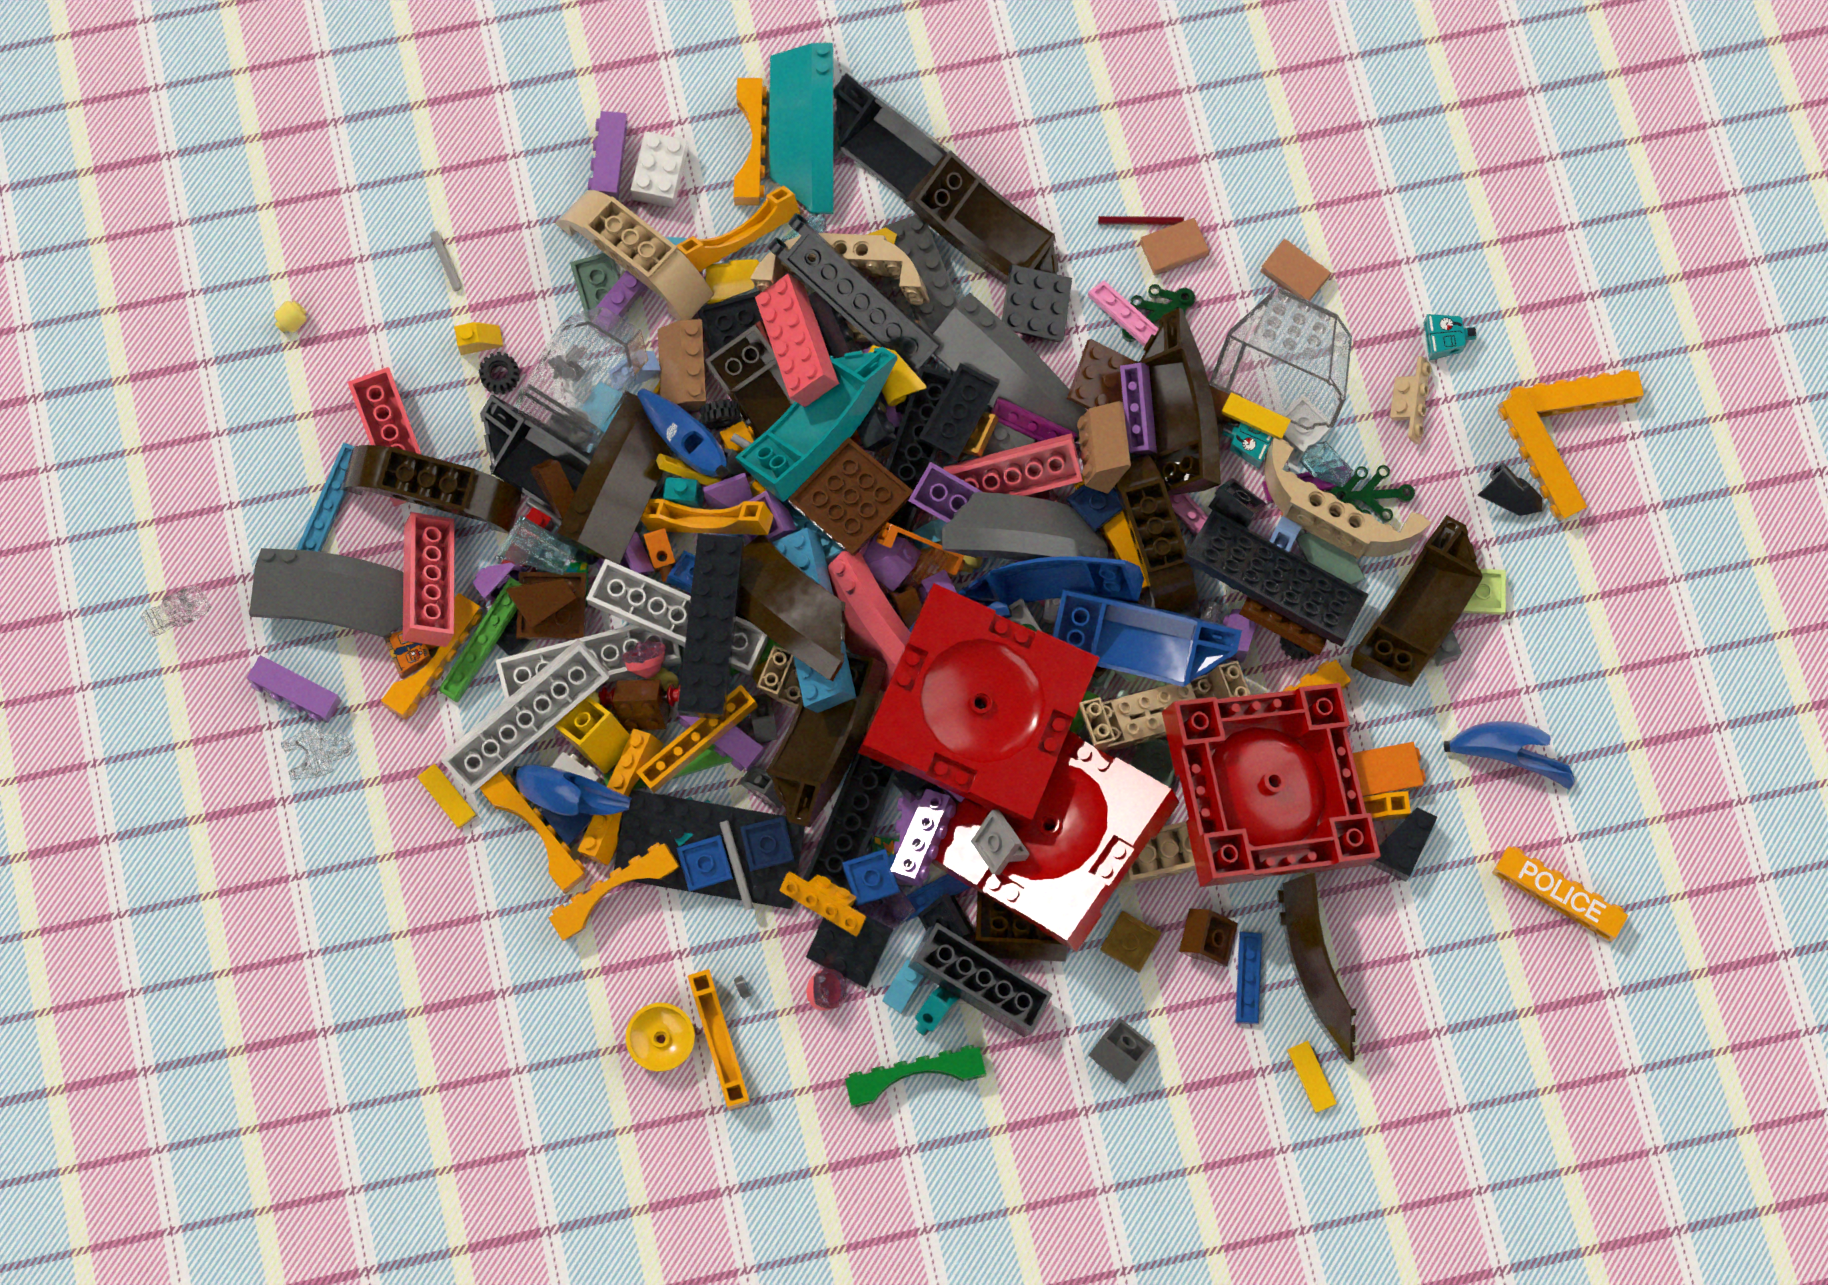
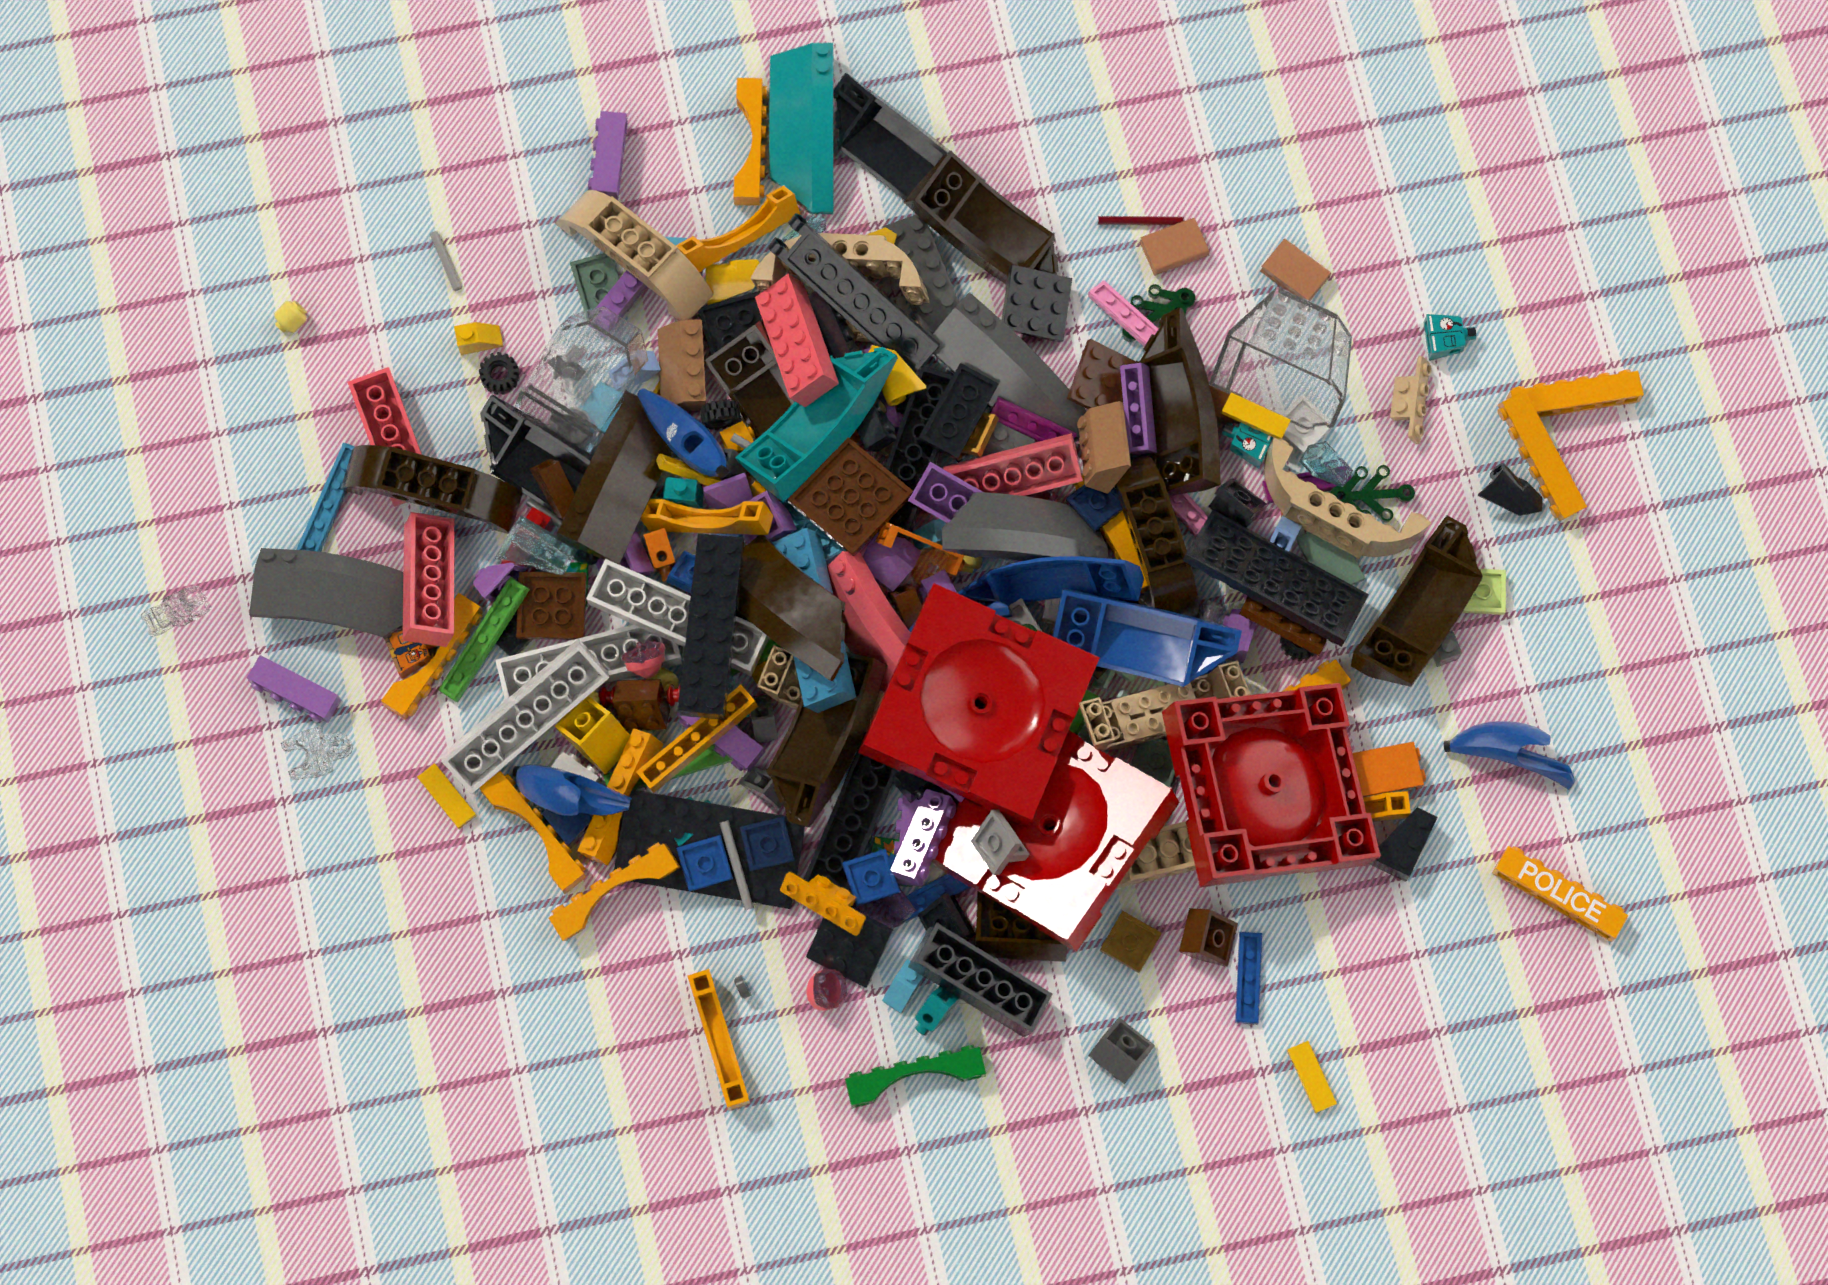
(541, 598): reddish brown slope -> none
(657, 1021): yellow dish -> none
(659, 169): white brick -> none
(1313, 965): dark brown slope -> none

